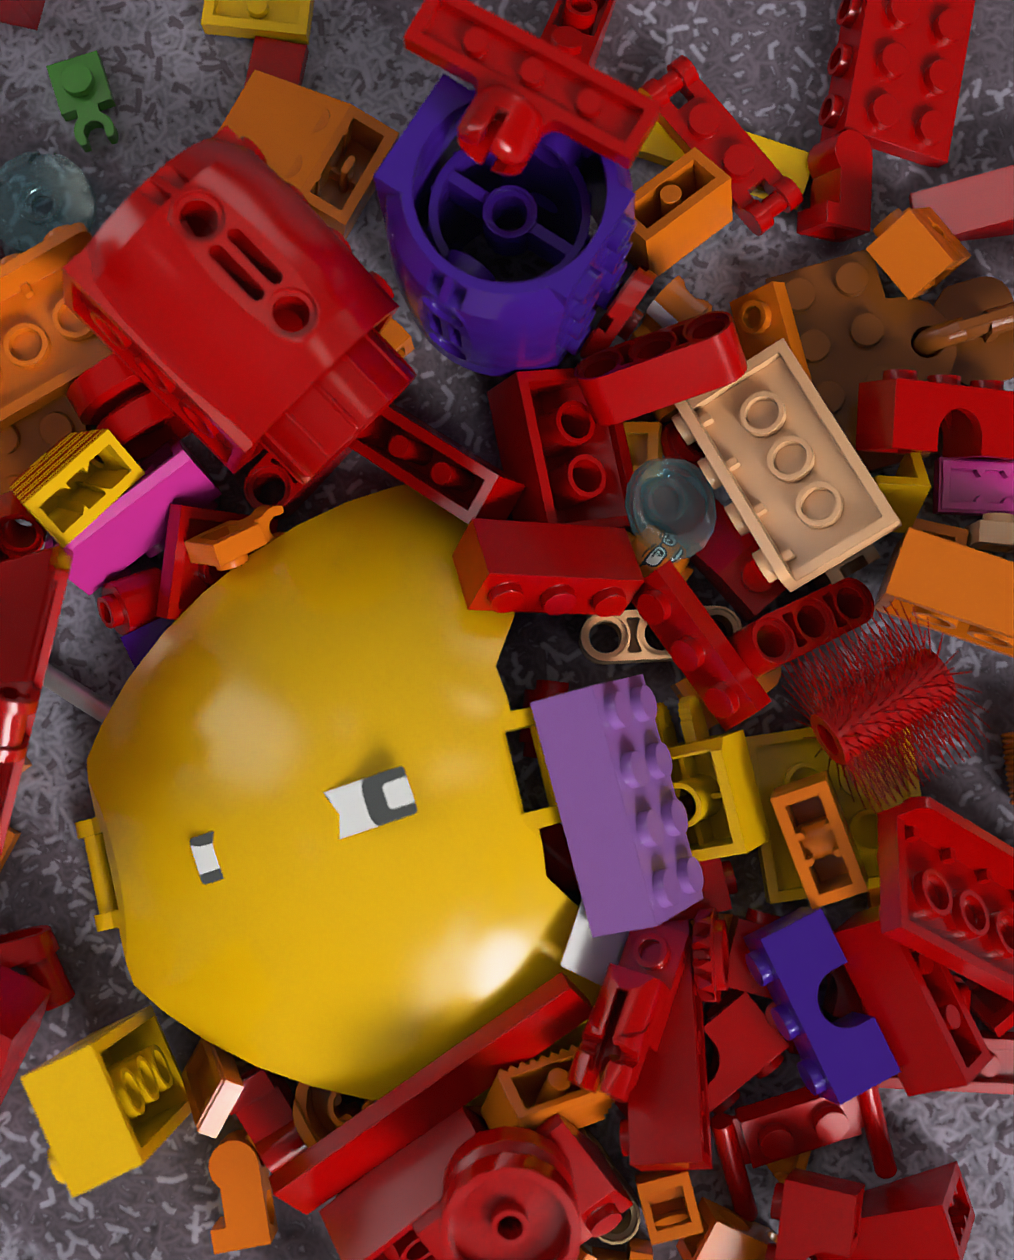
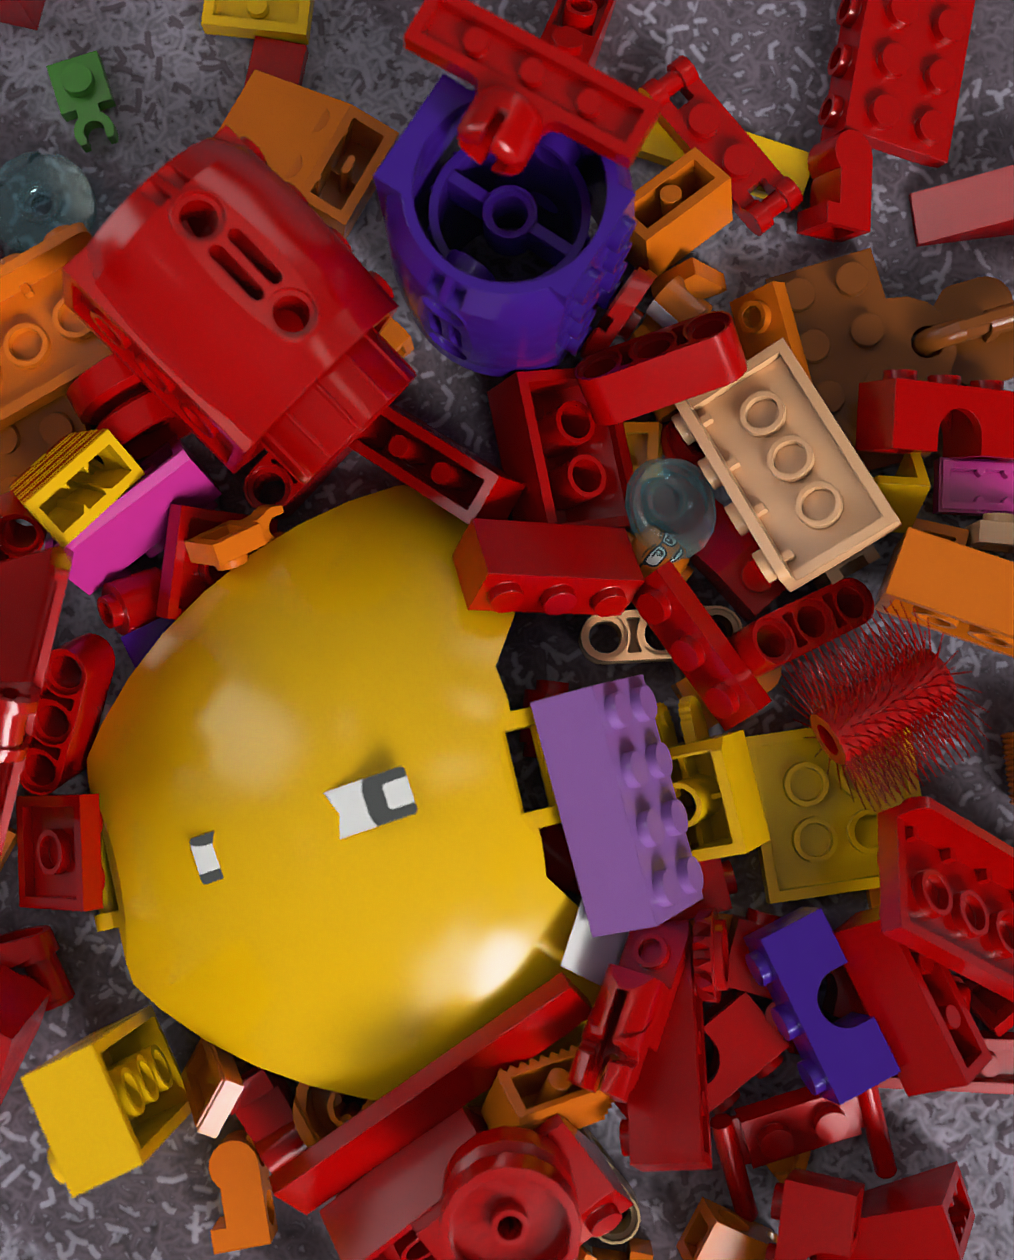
(60, 852): none -> red plate
(68, 712): none -> red beam
(668, 1205): orange leg -> none
(699, 279): none -> orange tile
(819, 839): orange brick -> none
(916, 250): orange brick -> none

